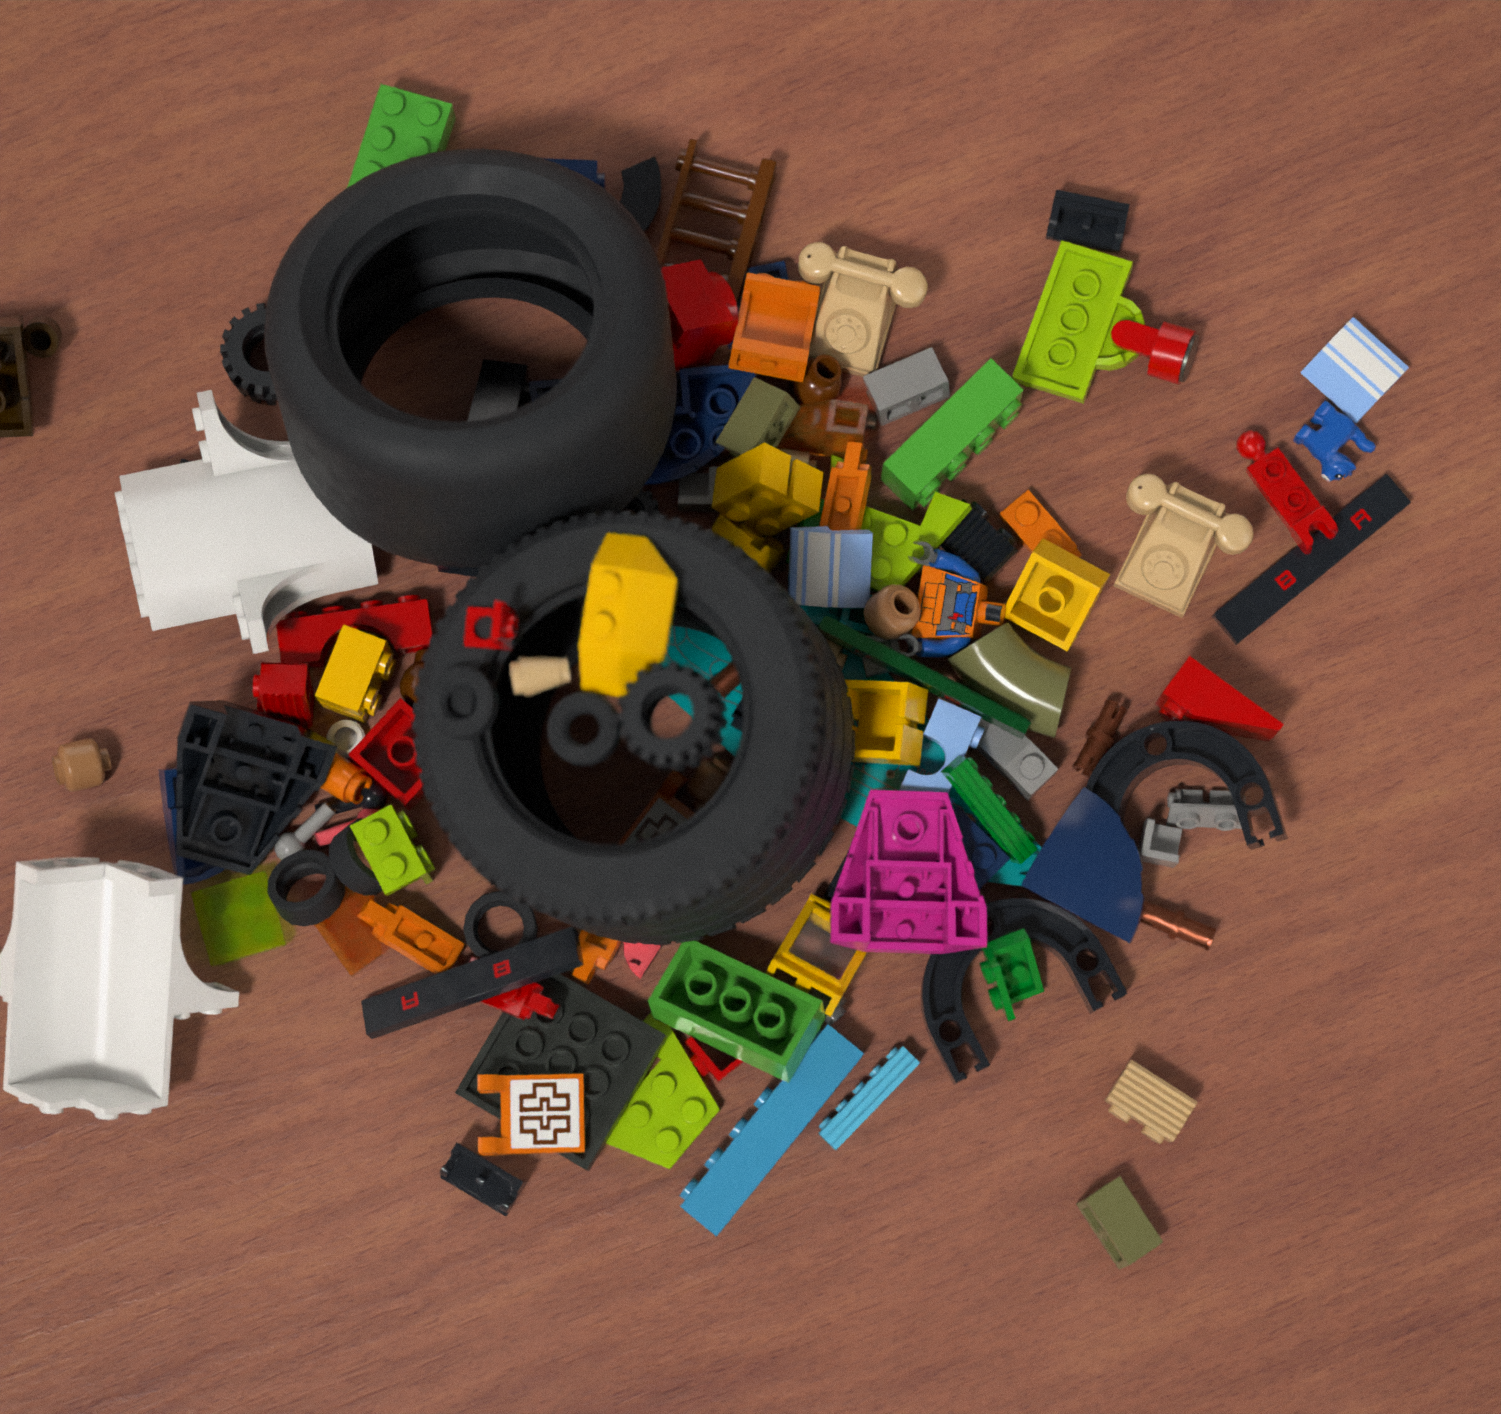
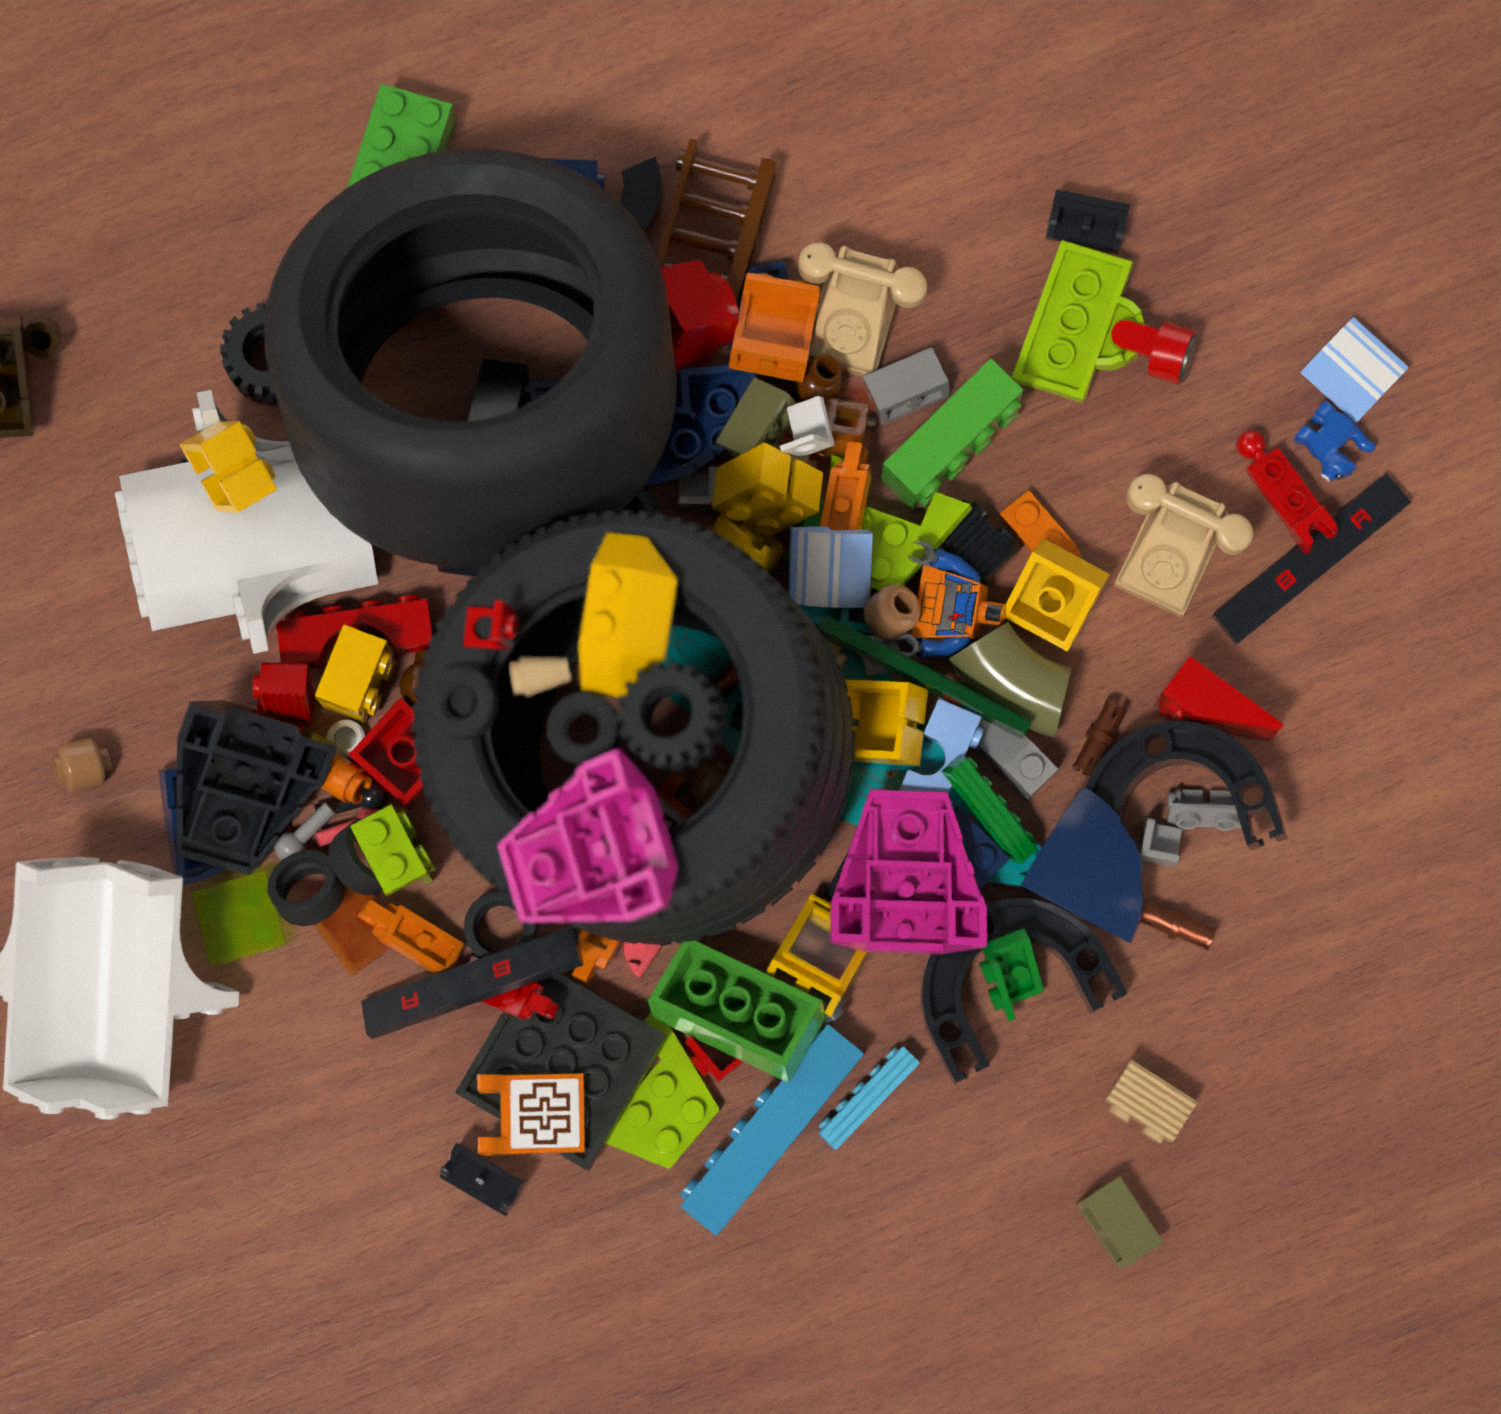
(238, 474): none -> yellow piece
(592, 849): none -> dark pink wedge
(809, 428): none -> white bracket

